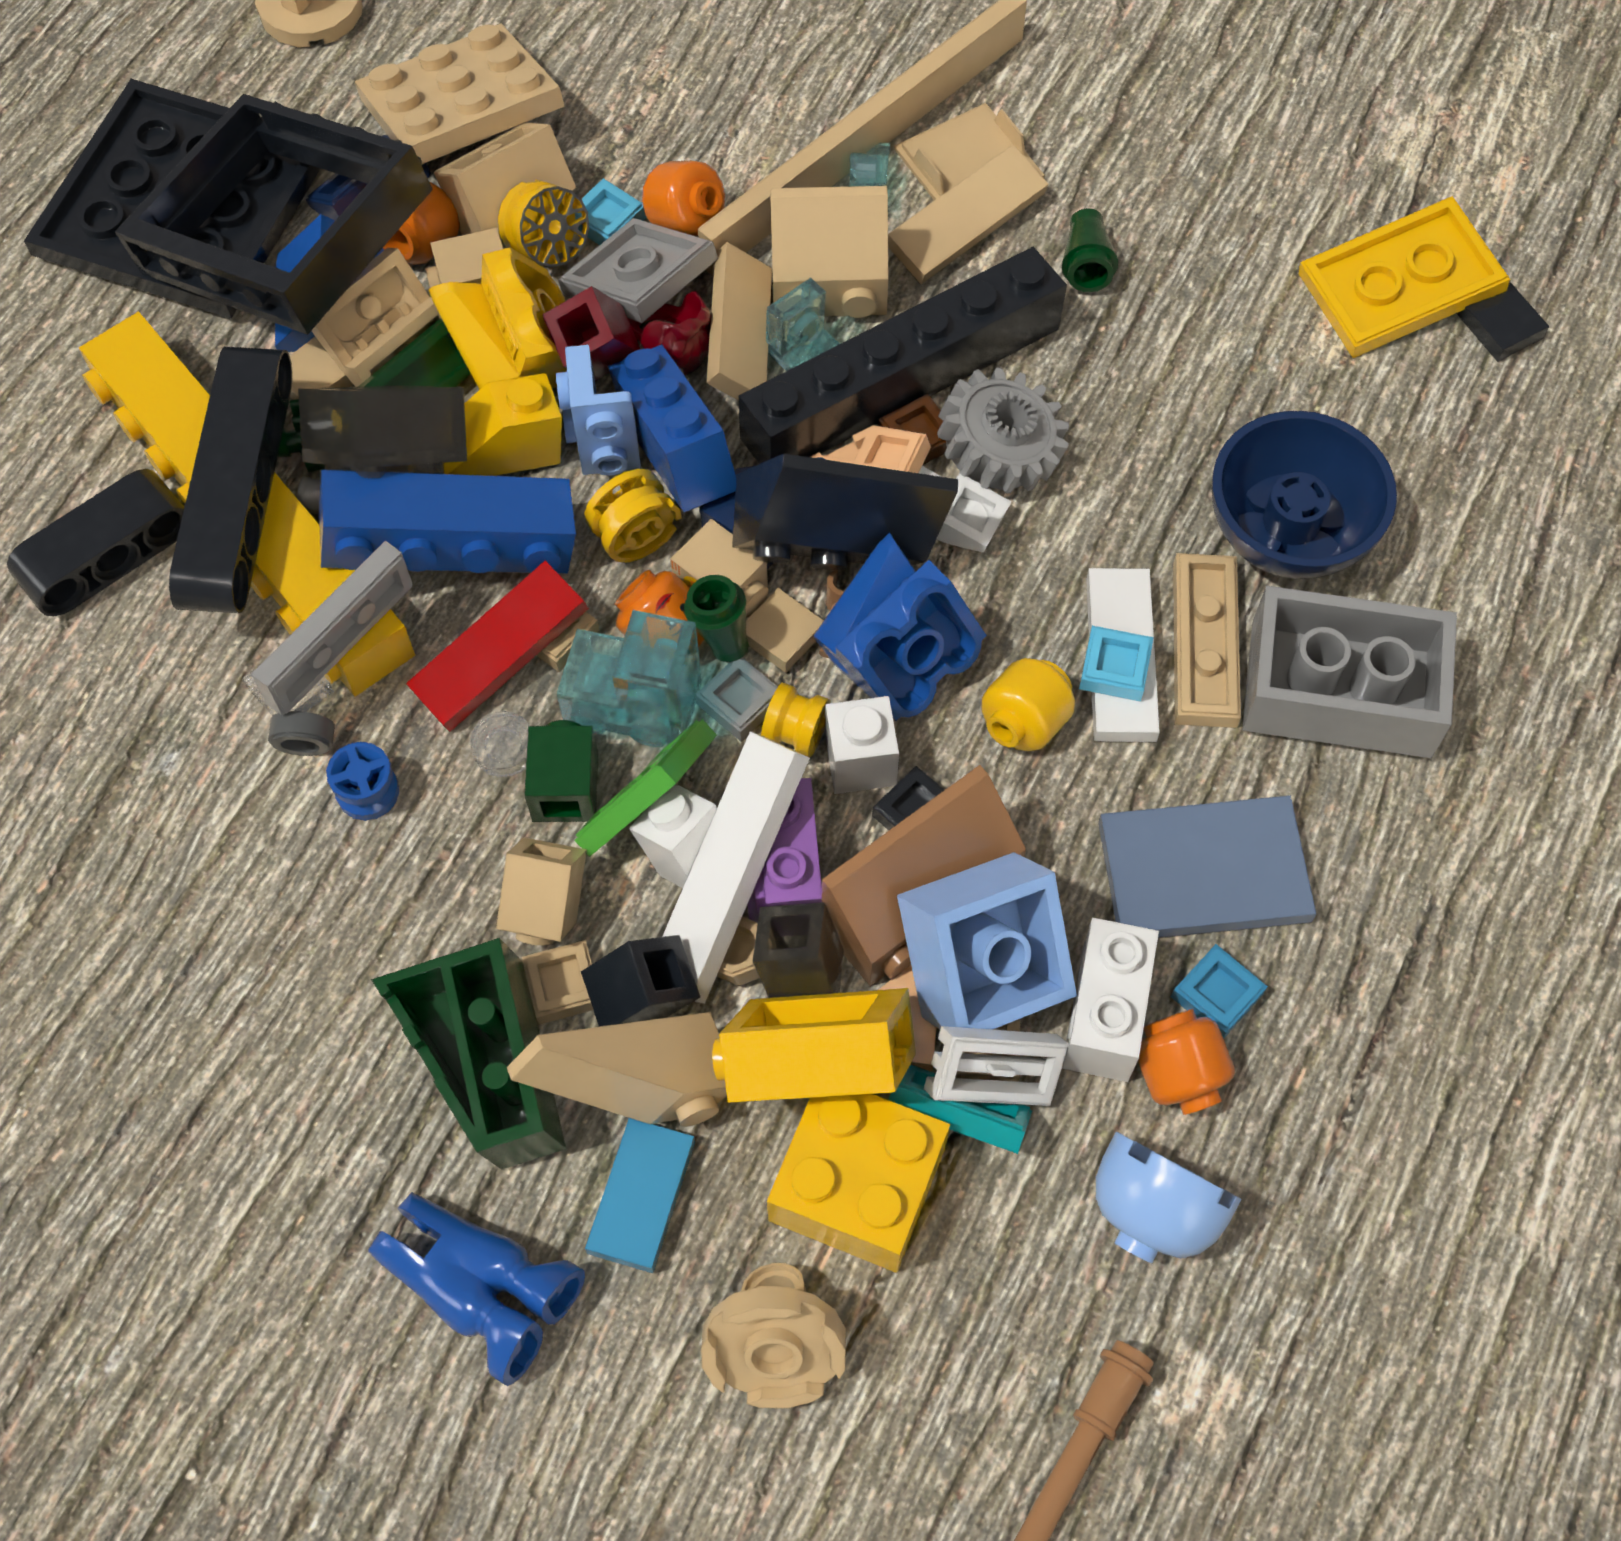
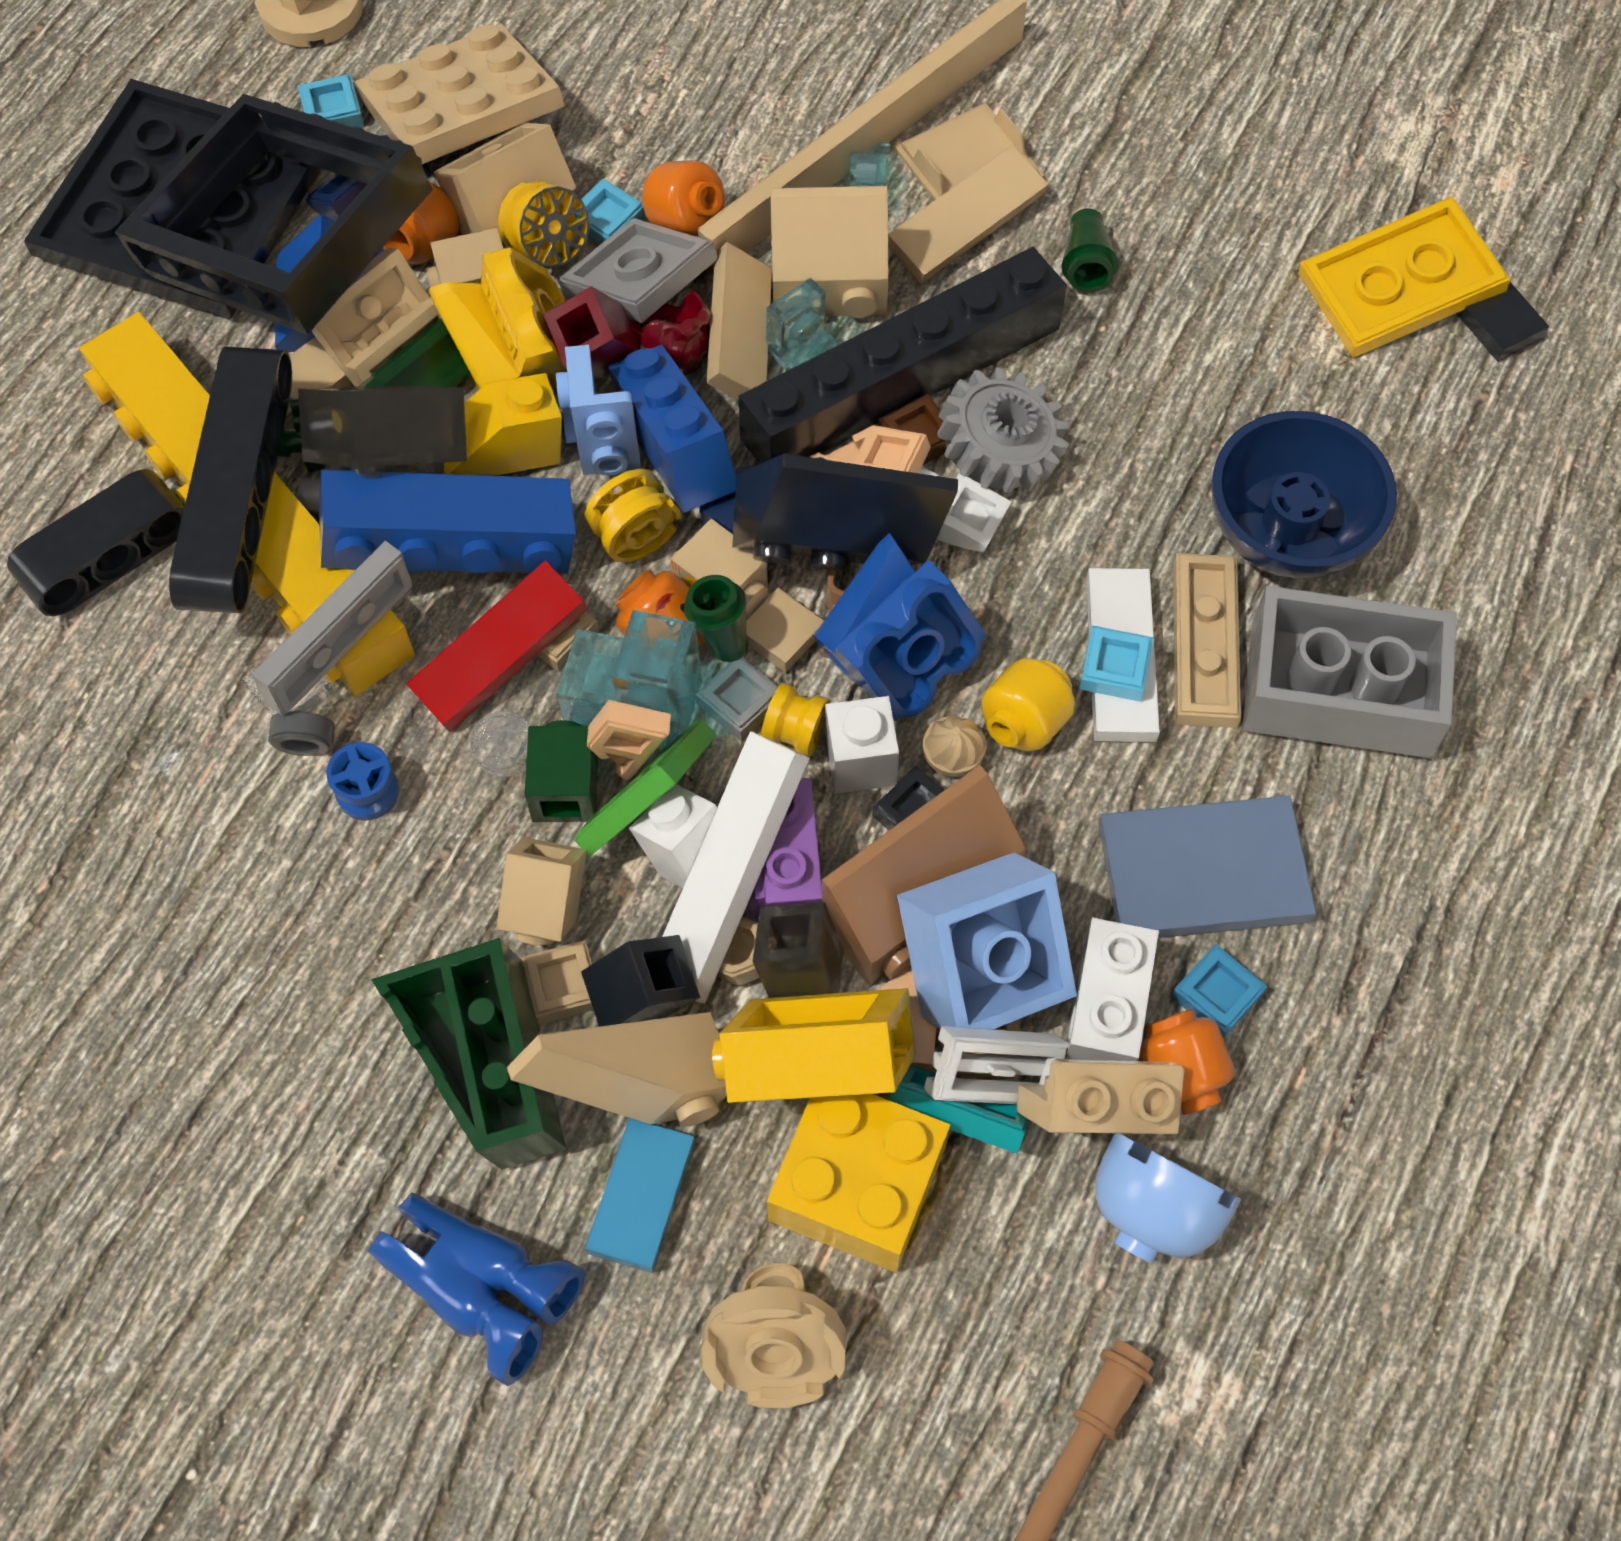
(332, 100): none -> medium azure tile
(627, 735): none -> light nougat tile
(954, 746): none -> tan plate
(1106, 1097): none -> tan bracket

